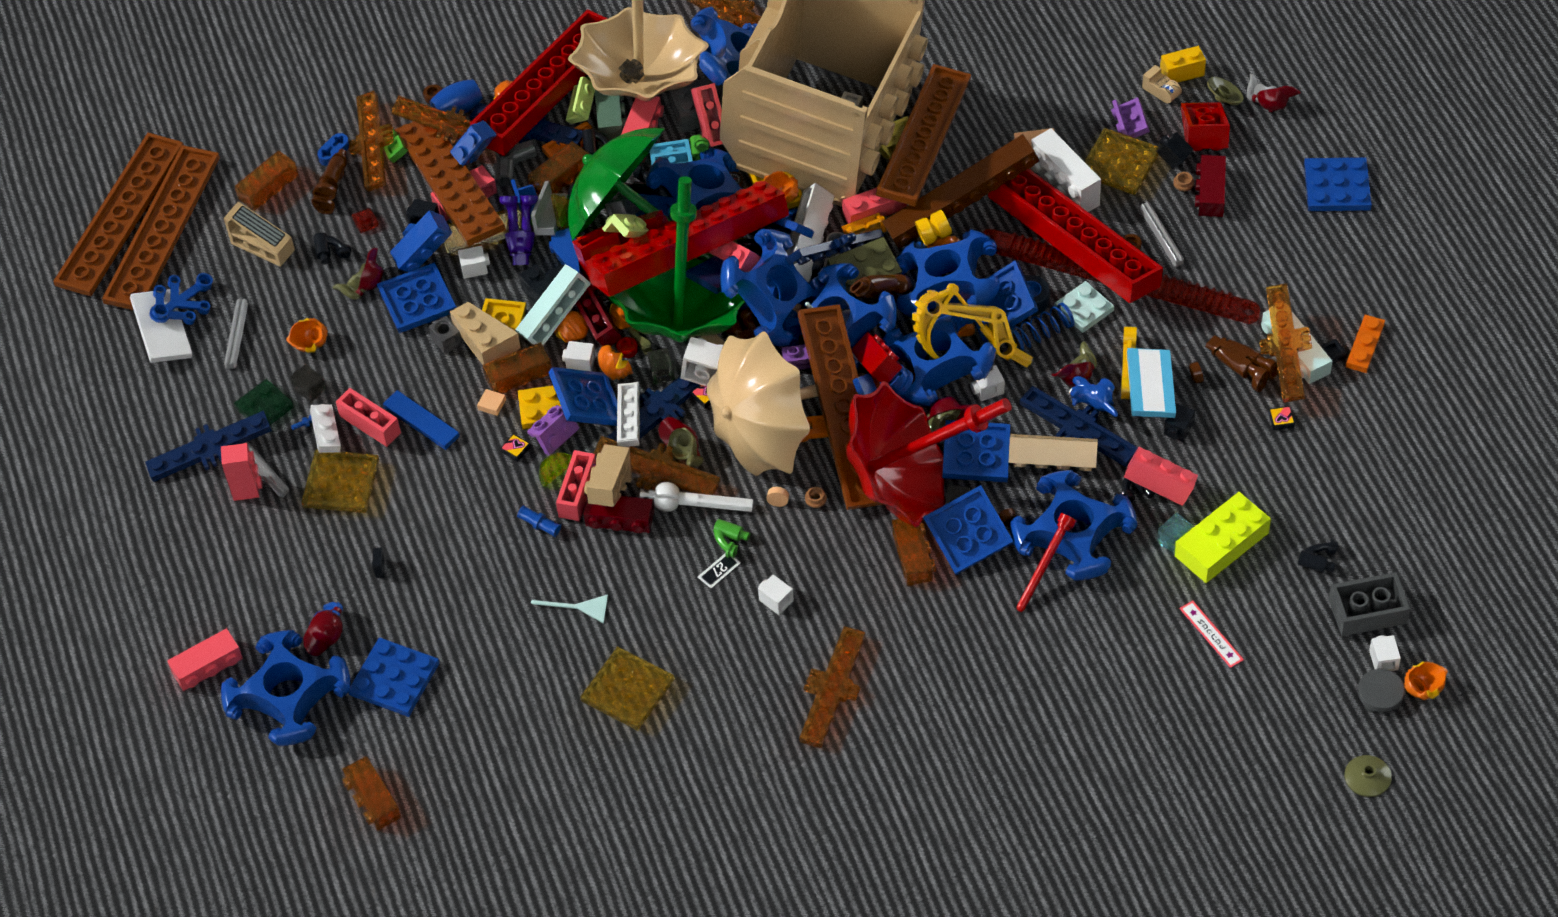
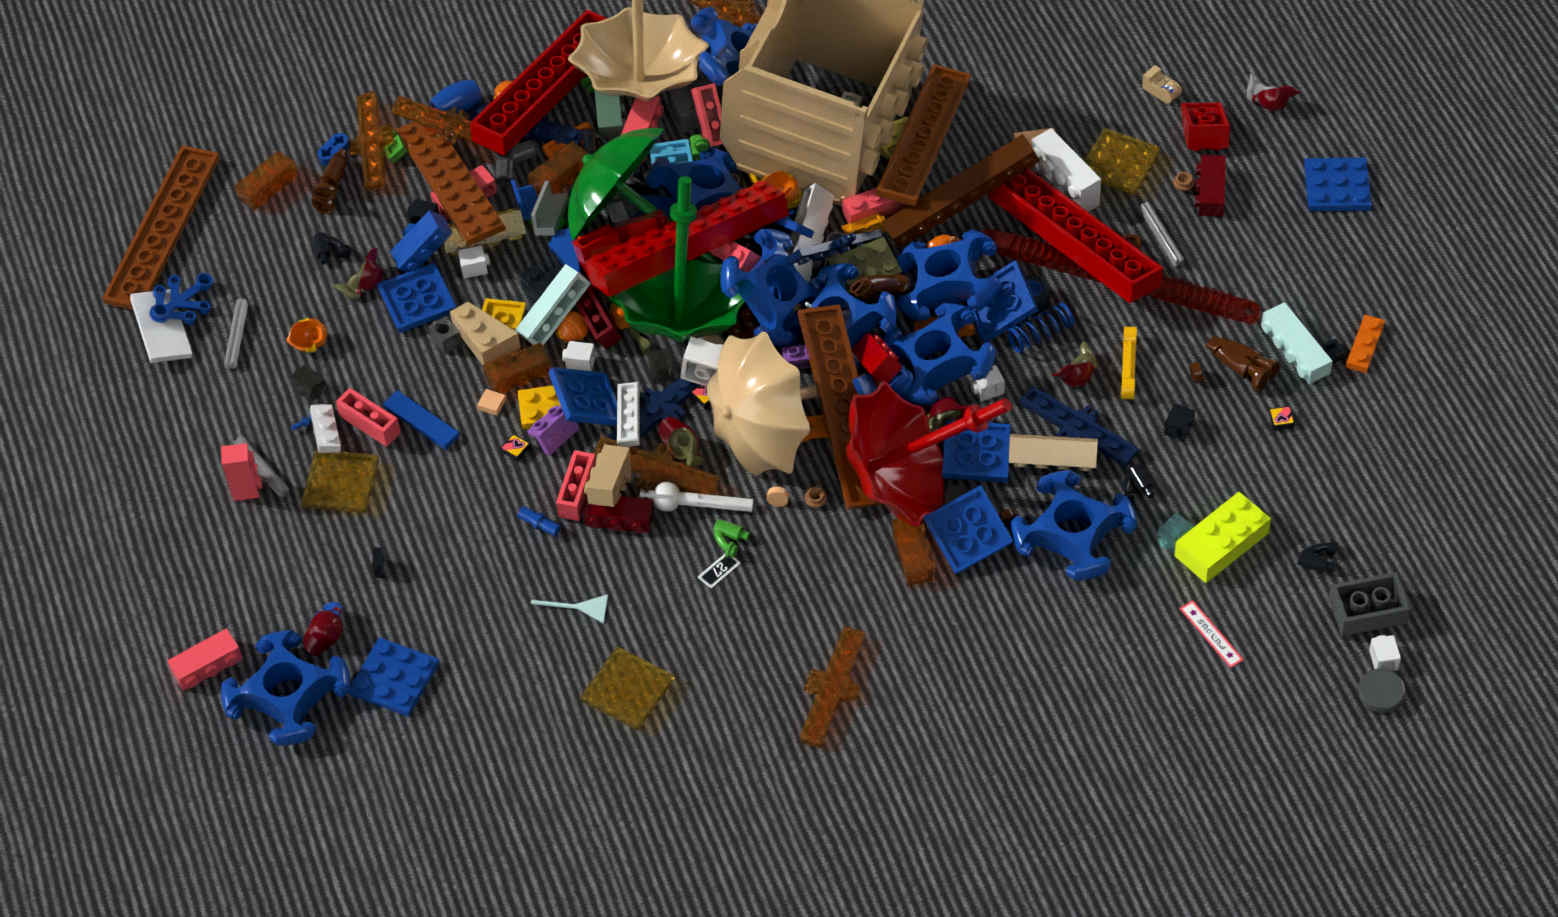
(118, 215): dark orange plate -> none
(207, 446): dark blue hinge -> none
(257, 235): tan wedge -> none
(267, 398): clear green plate -> none
(365, 220): clear red plate -> none
(370, 793): clear orange brick -> none
(430, 91): reddish brown tile -> none
(473, 143): blue brick -> none
(519, 241): dark purple piece -> none
(553, 466): clear neon green plate -> none
(560, 207): clear yellow piece -> none
(580, 101): yellowish green bracket -> none
(612, 363): orange hair -> none
(626, 224): yellowish green bracket -> none
(627, 347): red tile -> none
(631, 71): clear smoke gear -> none
(707, 274): dark blue tile -> none
(775, 594): white brick -> none
(936, 226): yellow wheel -> none
(996, 333): yellow piece -> none
(1064, 524): red piece -> none
(1086, 306): light aqua plate -> none
(1096, 395): blue animal -> none
(1130, 118): medium lavender bracket -> none
(1151, 383): tile -> none
(1160, 476): coral brick -> none
(1174, 149): black brick -> none
(1183, 64): yellow brick -> none
(1225, 91): olive dish -> none
(1285, 342): clear orange hinge -> none
(1368, 784): olive dish -> none
(1425, 680): orange hair -> none

